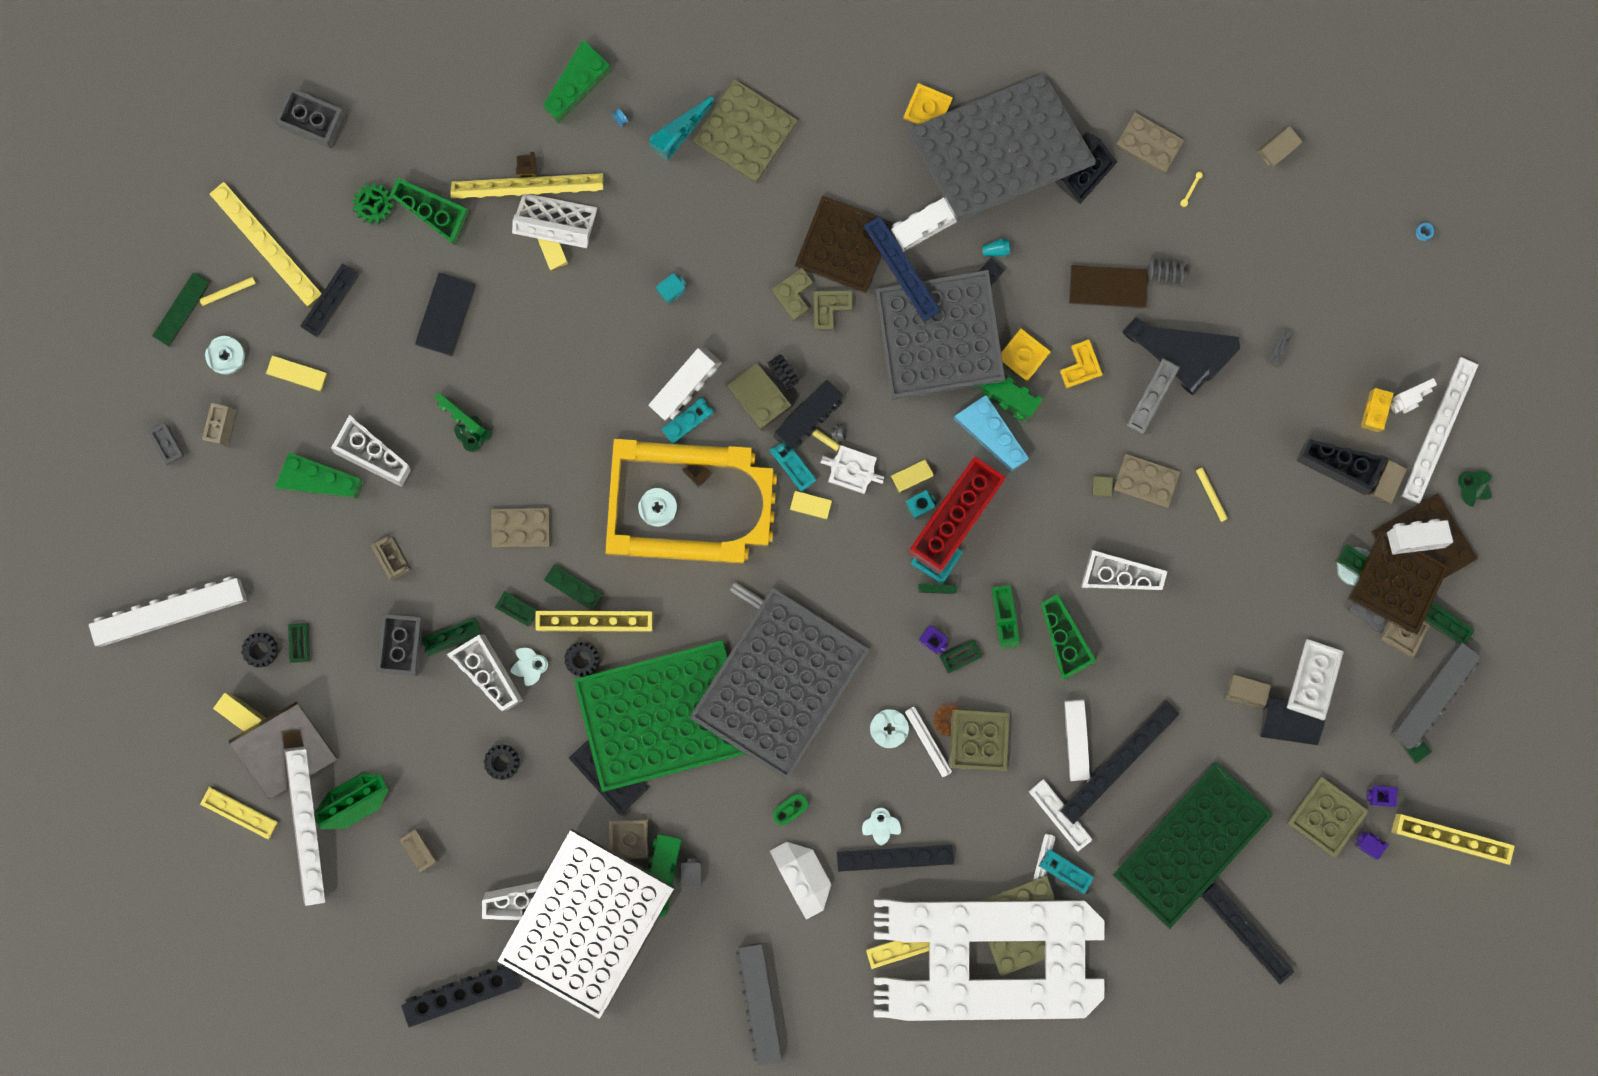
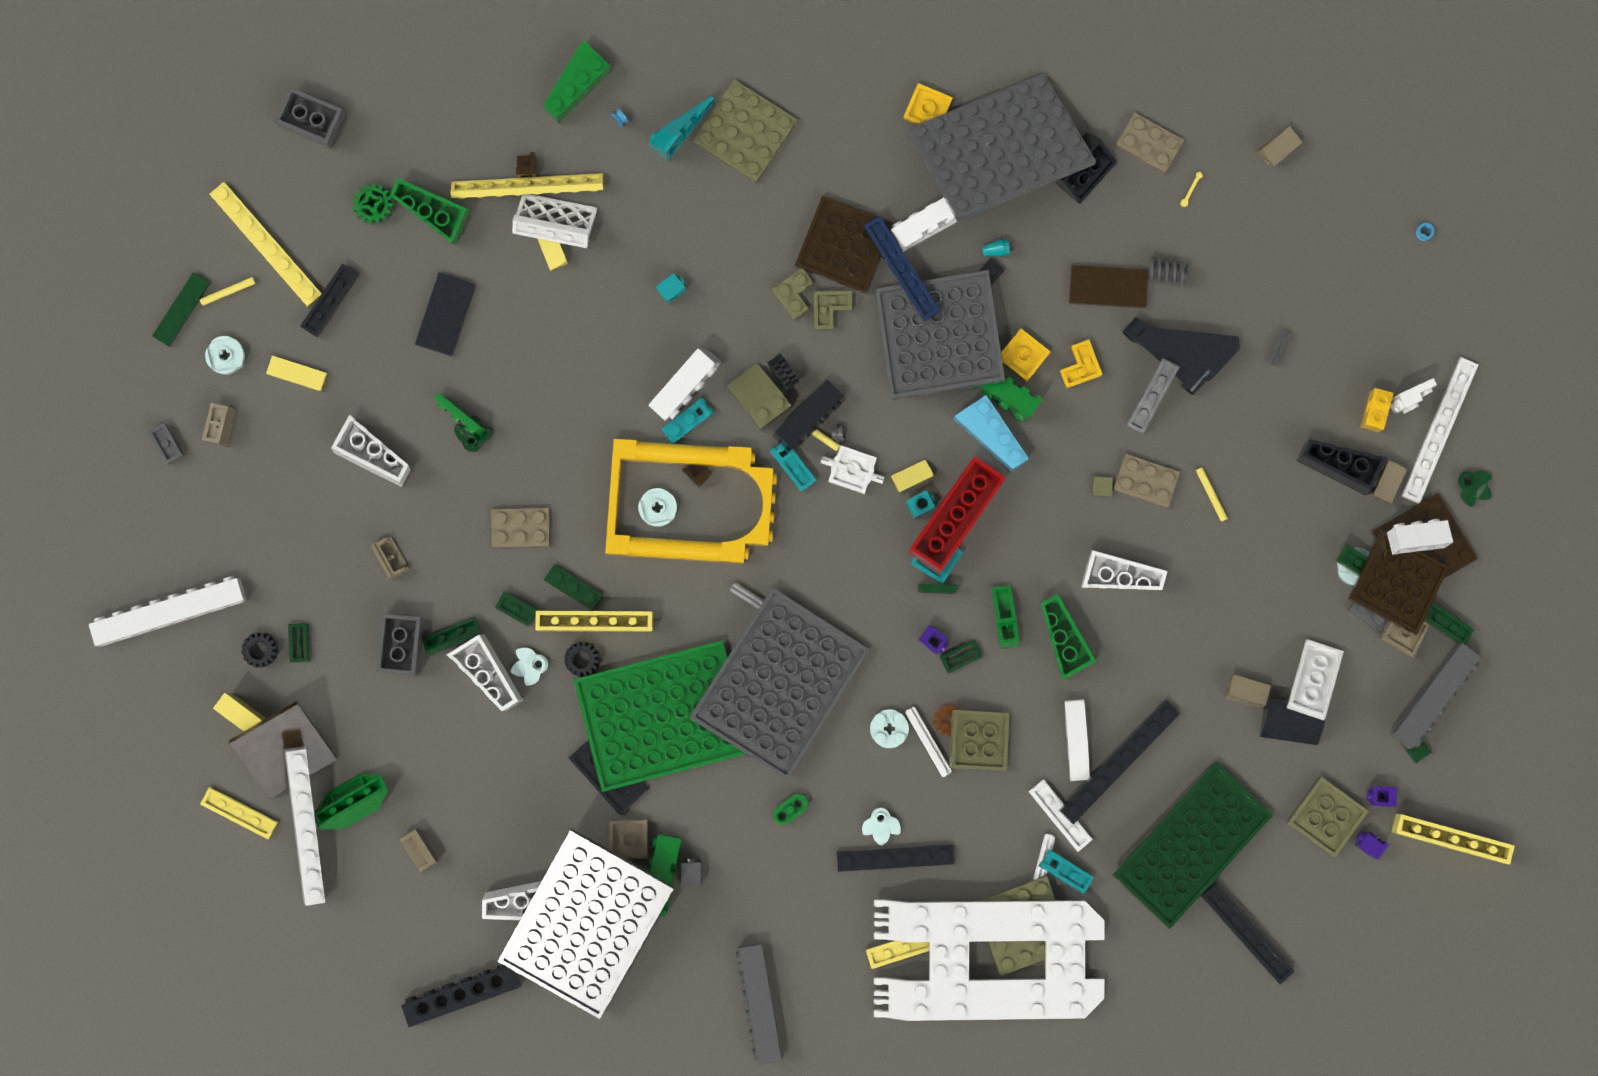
(314, 478): green wedge -> none
(490, 758): black tyre -> none
(803, 876): white wedge -> none
(810, 505): light yellow tile -> none

